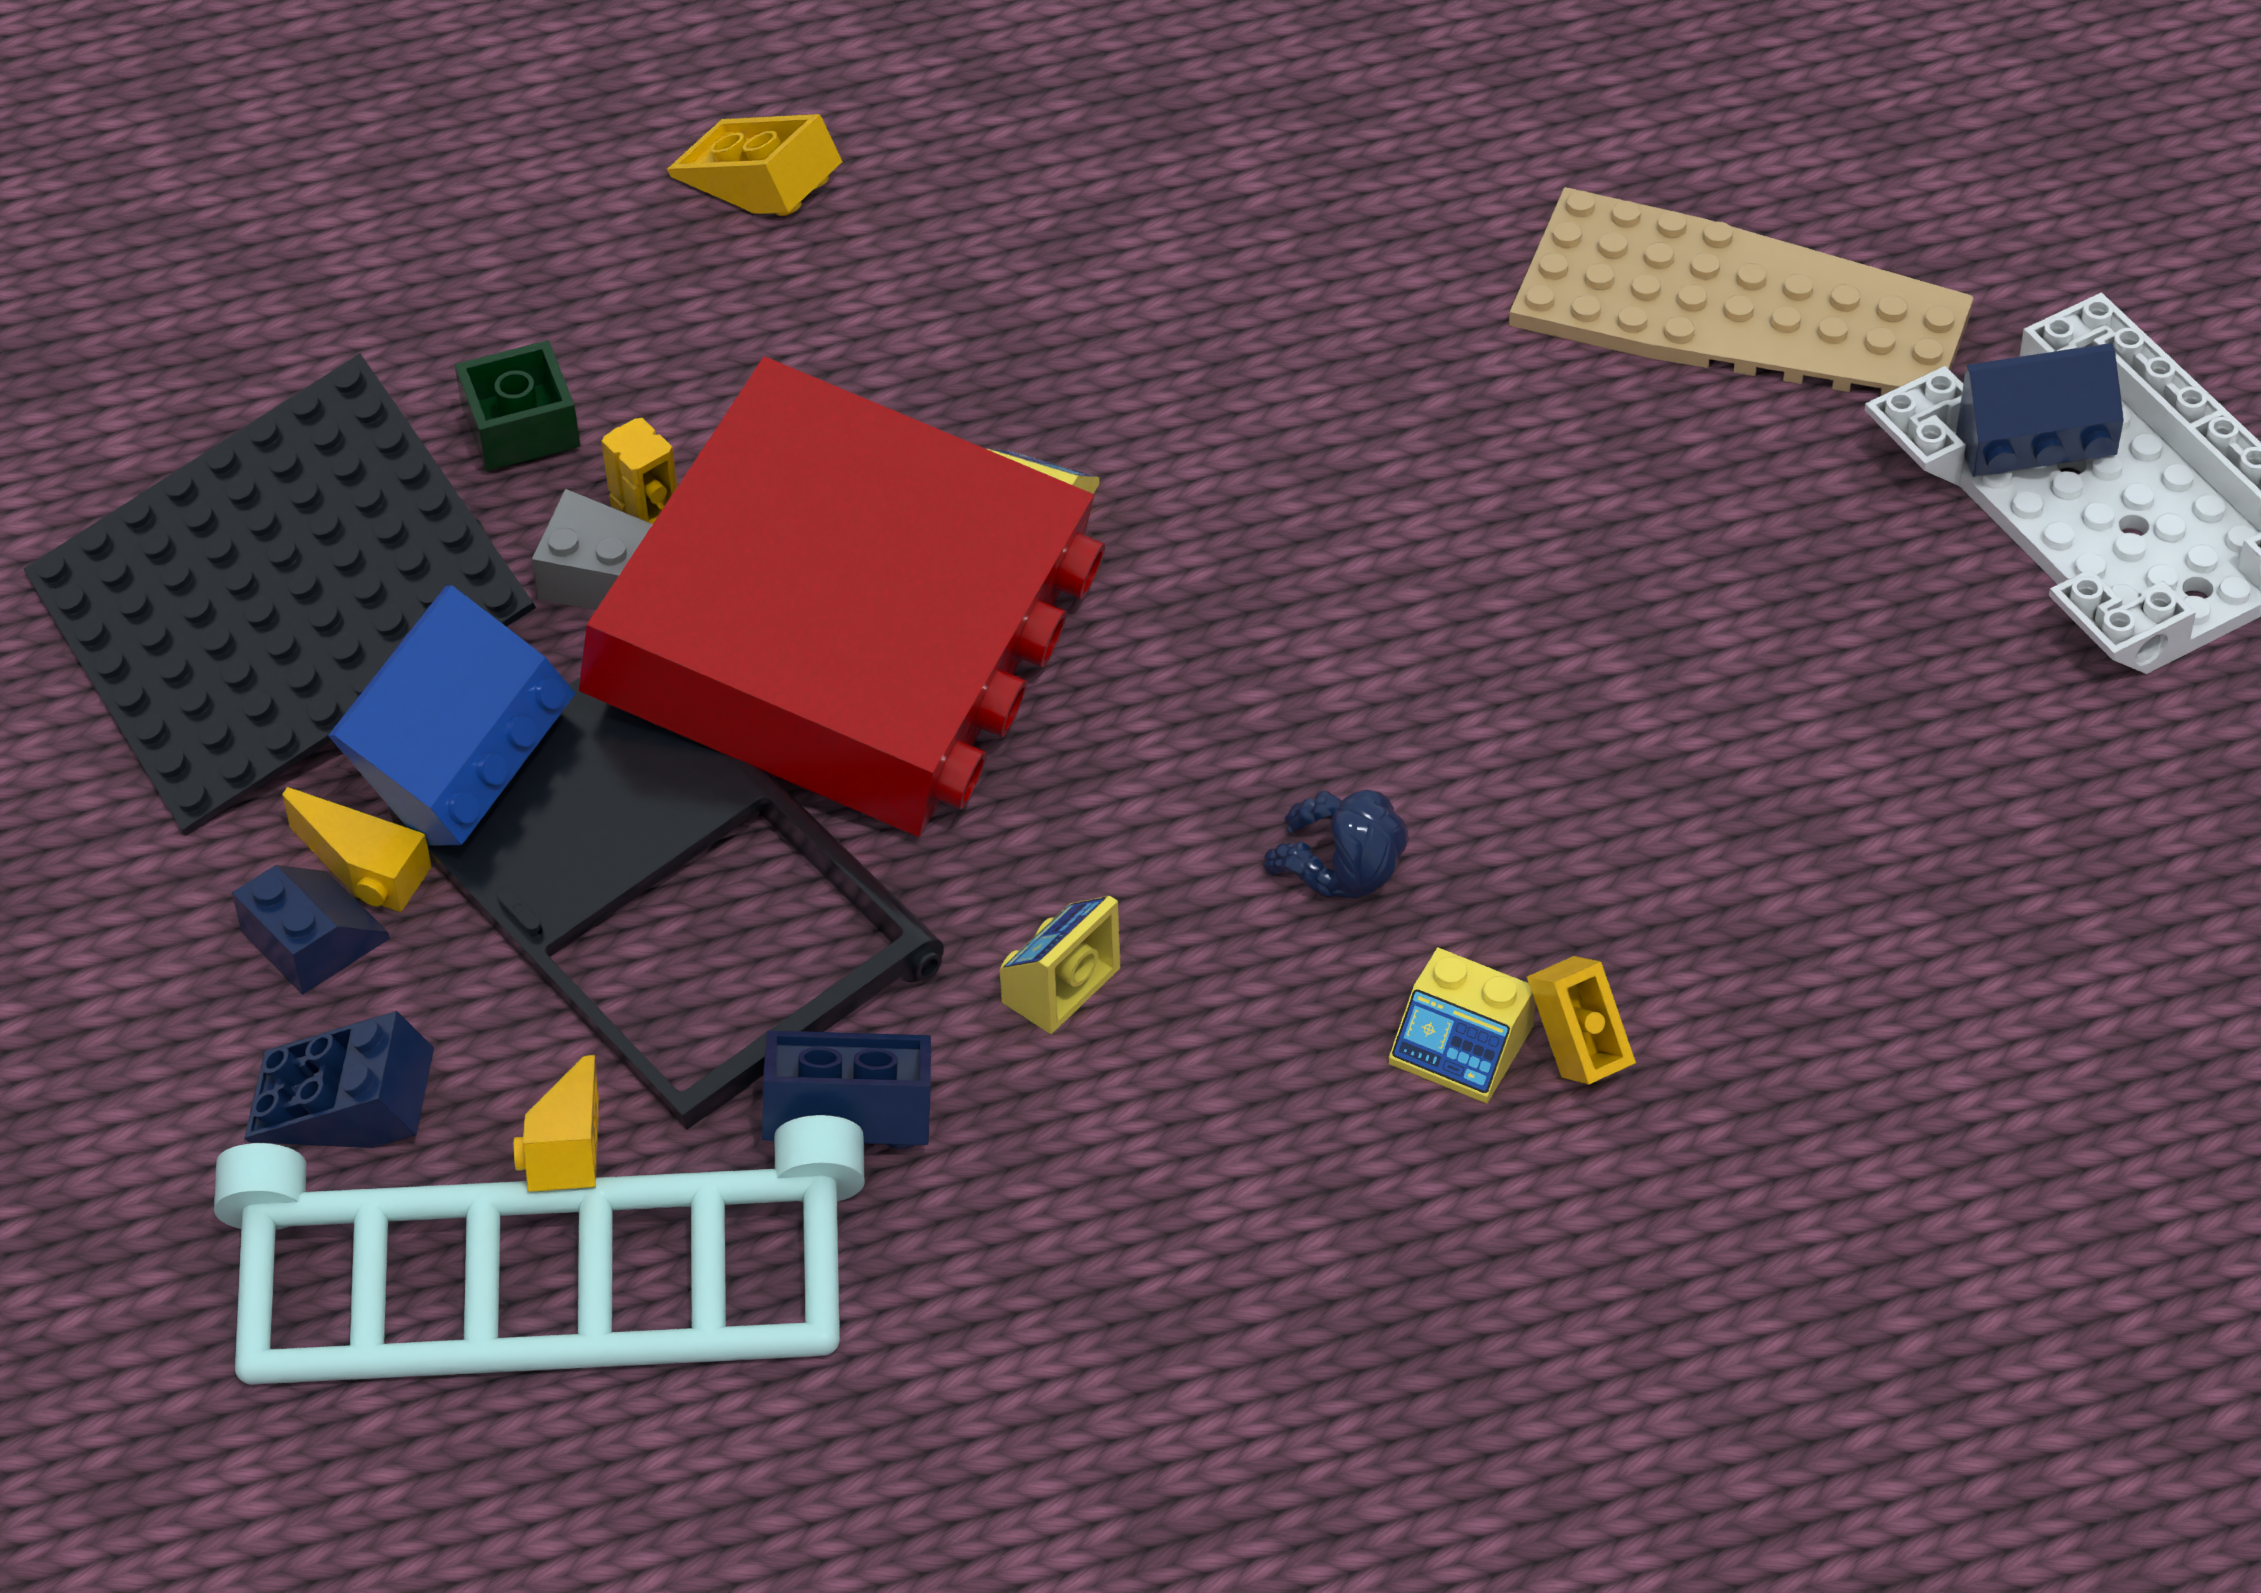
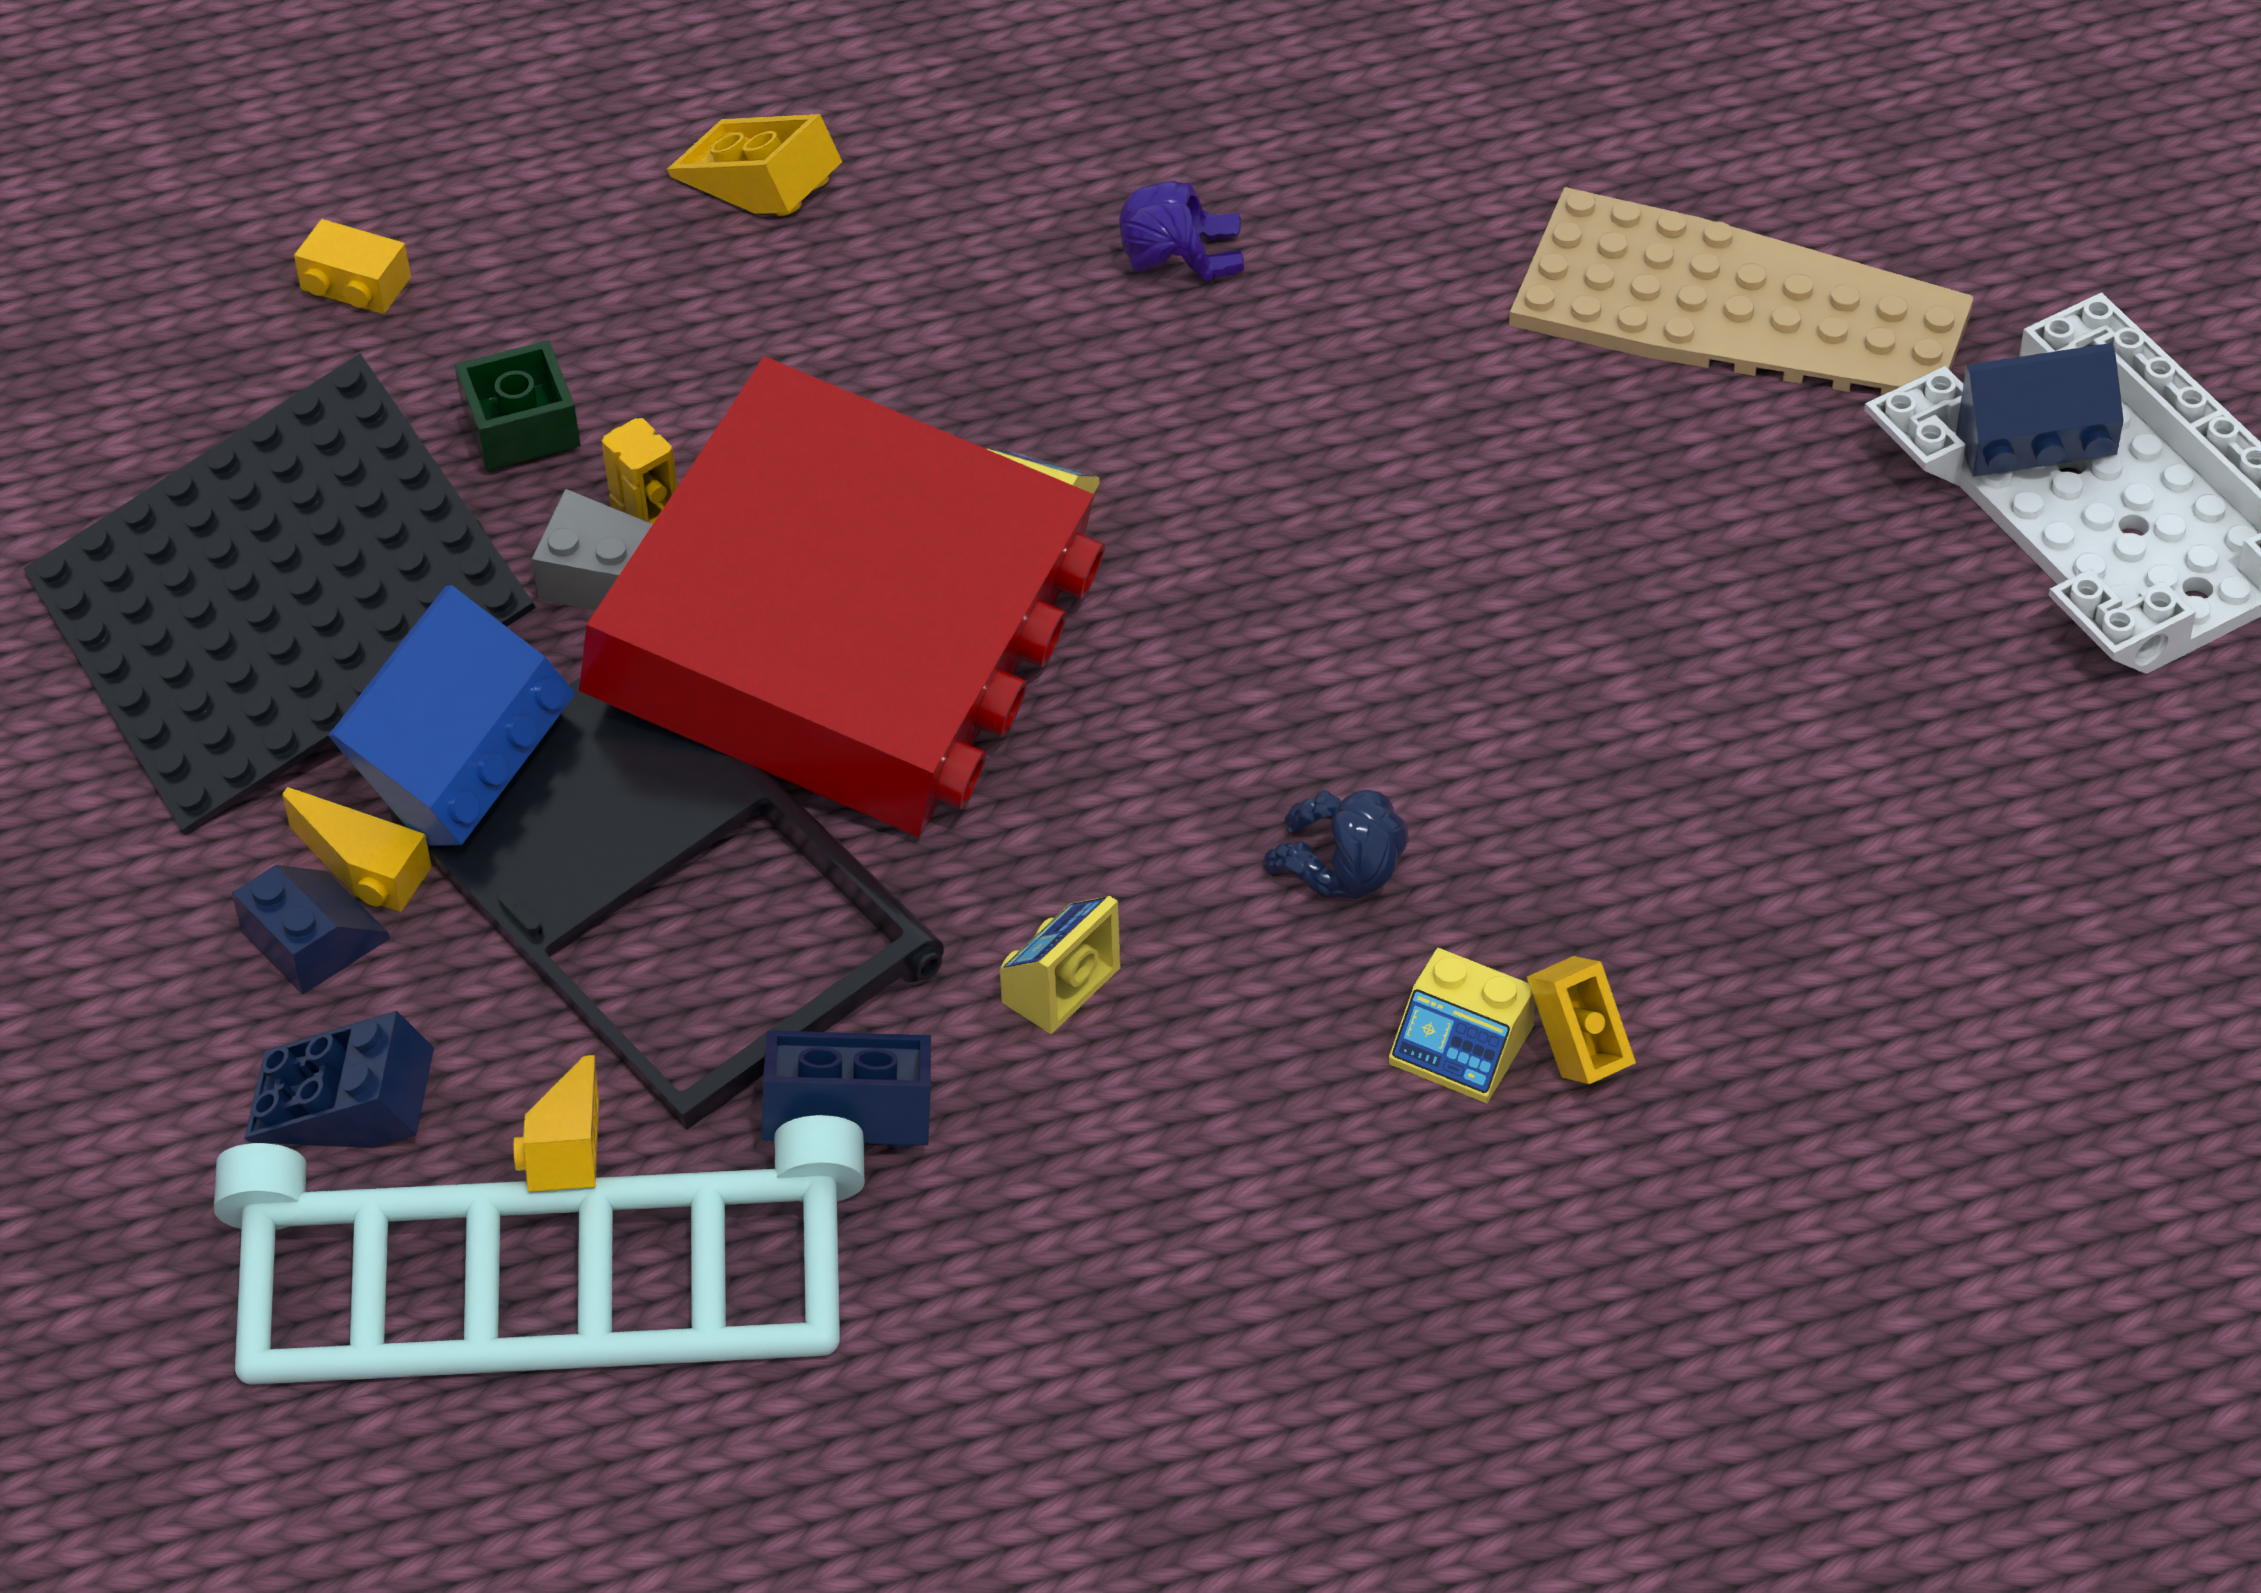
(352, 266): none -> yellow brick
(1170, 221): none -> dark purple hair

